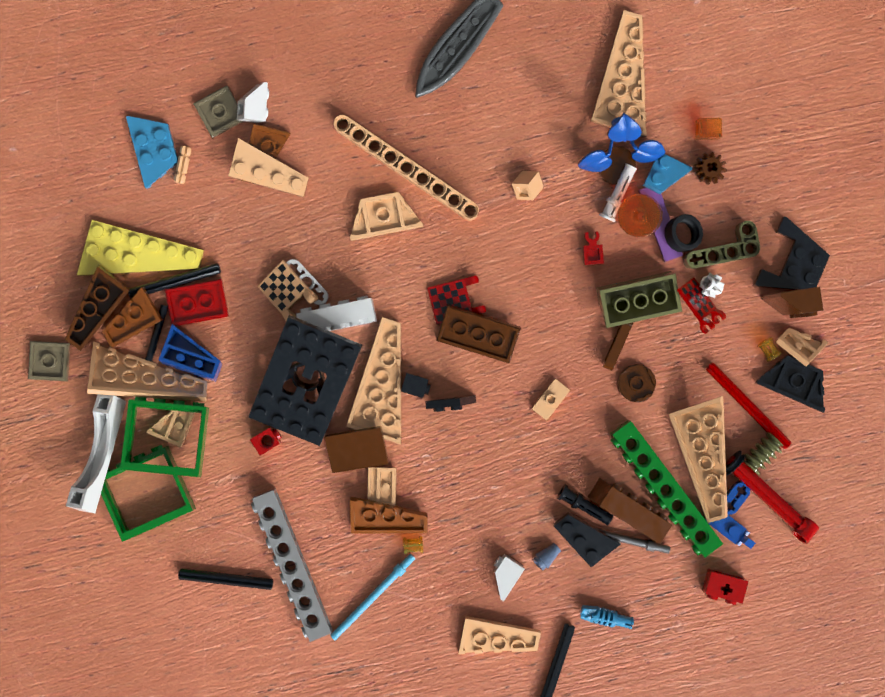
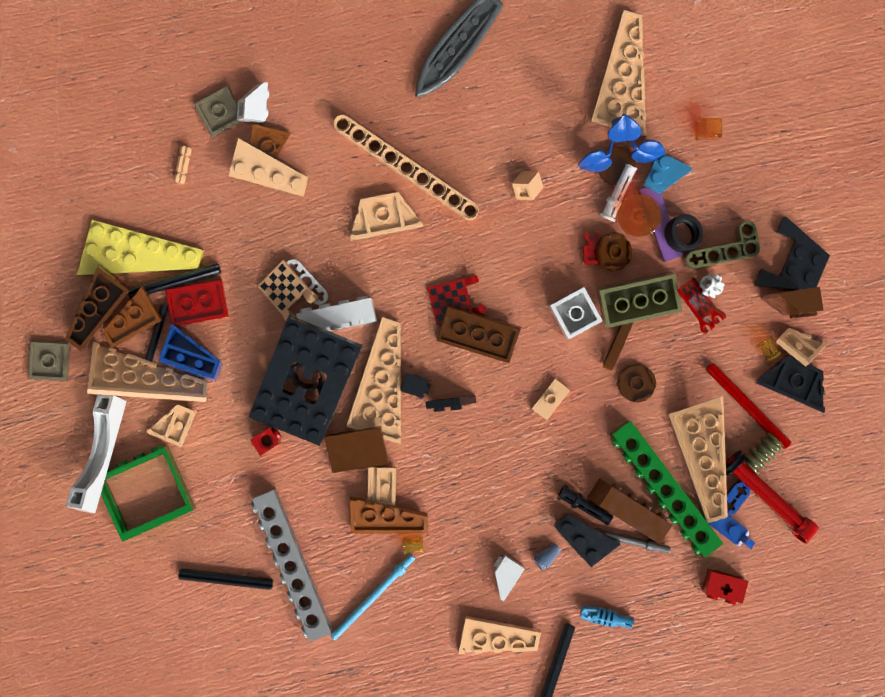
(153, 148): dark azure wing -> none
(162, 405): green window -> none
(575, 313): none -> white brick
(613, 251): none -> reddish brown tile
(713, 175): reddish brown gear -> none

